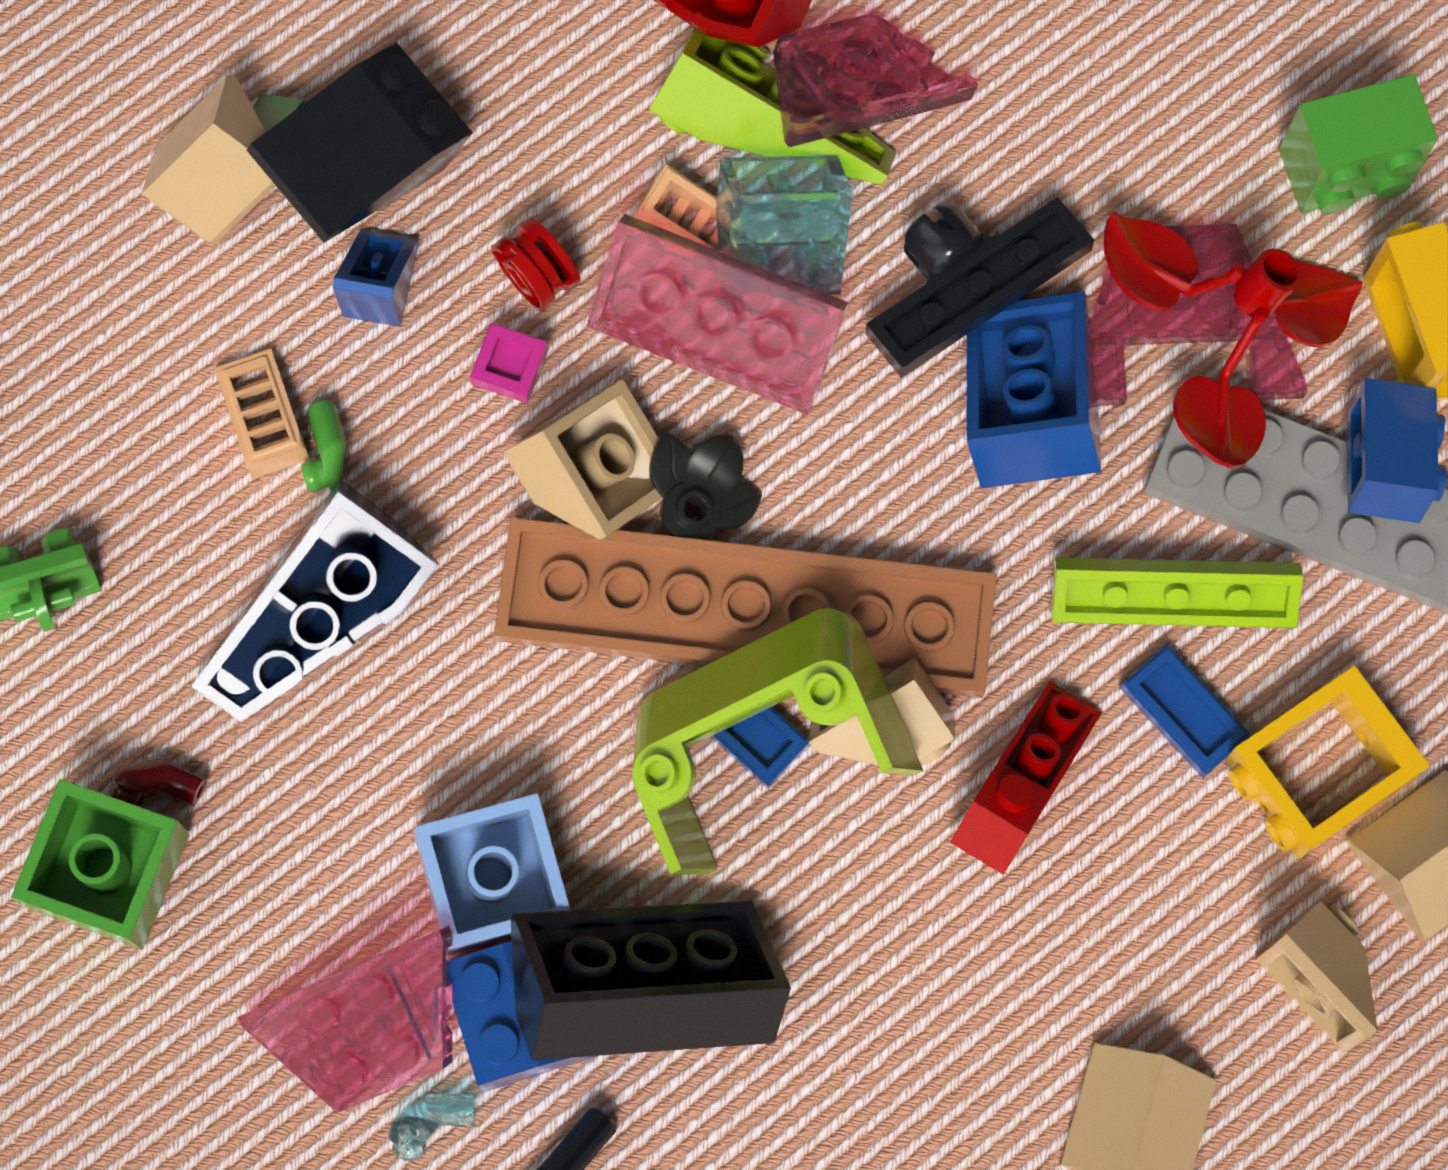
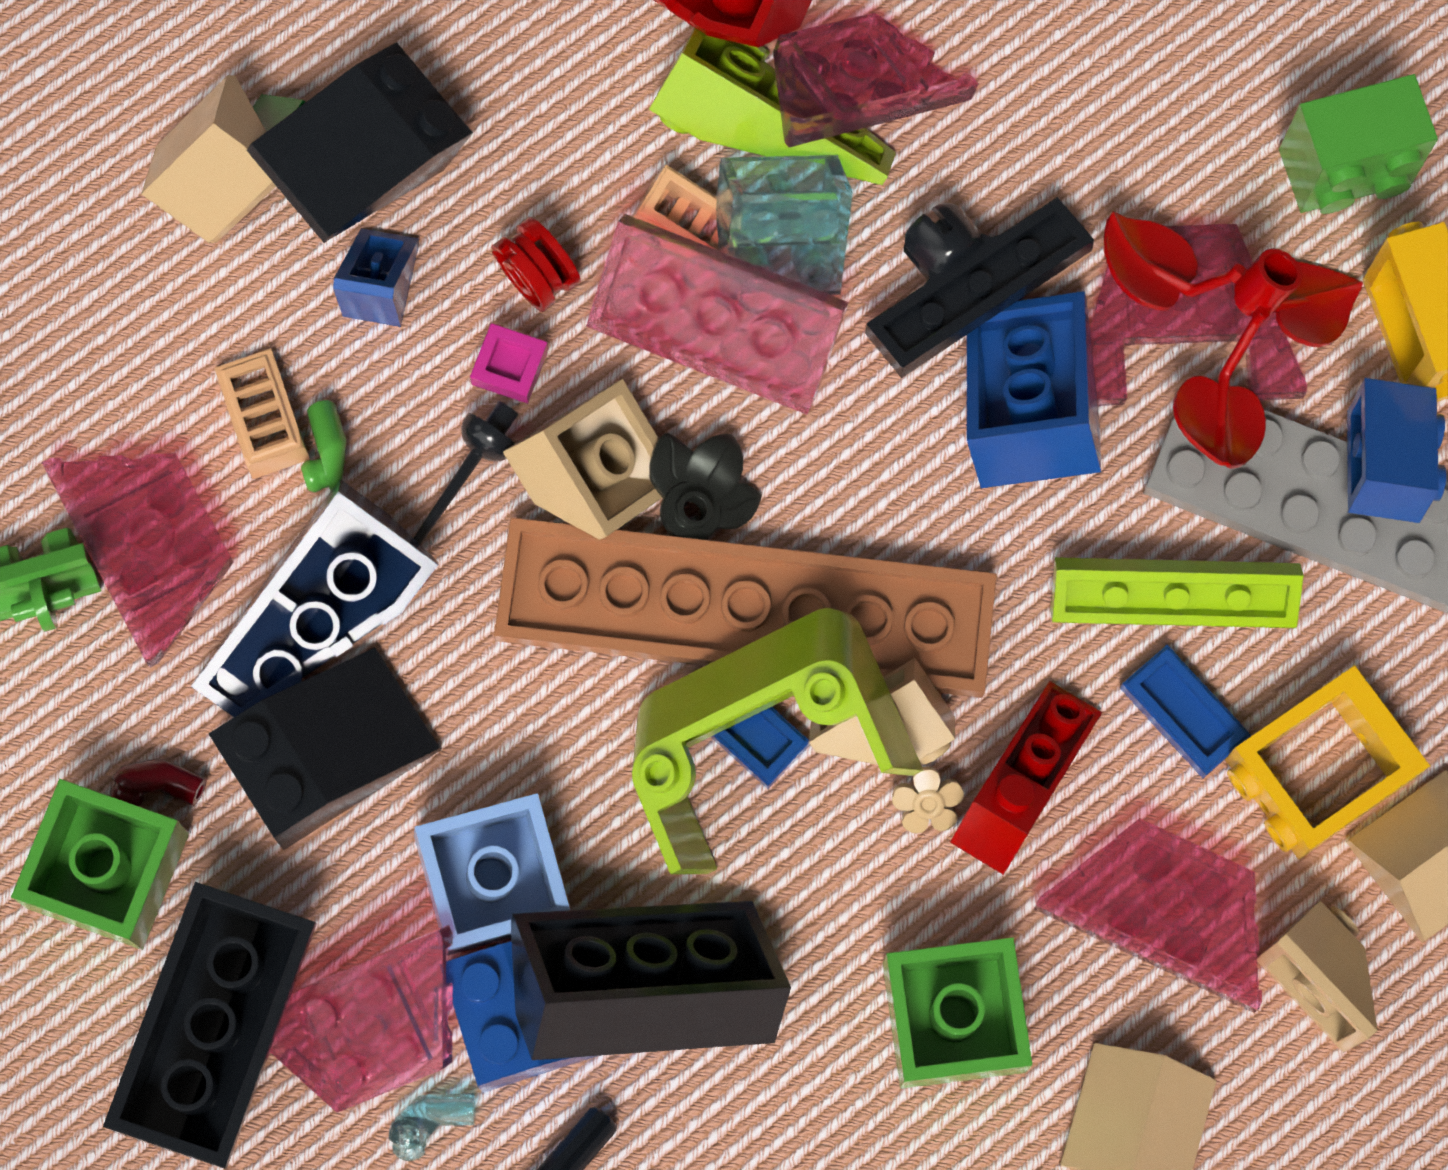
(145, 540): none -> clear pink wing
(210, 1025): none -> black slope
(324, 745): none -> black slope
(487, 442): none -> black sword
(928, 801): none -> tan plant
(957, 1013): none -> bright green brick
(1168, 908): none -> clear pink wing

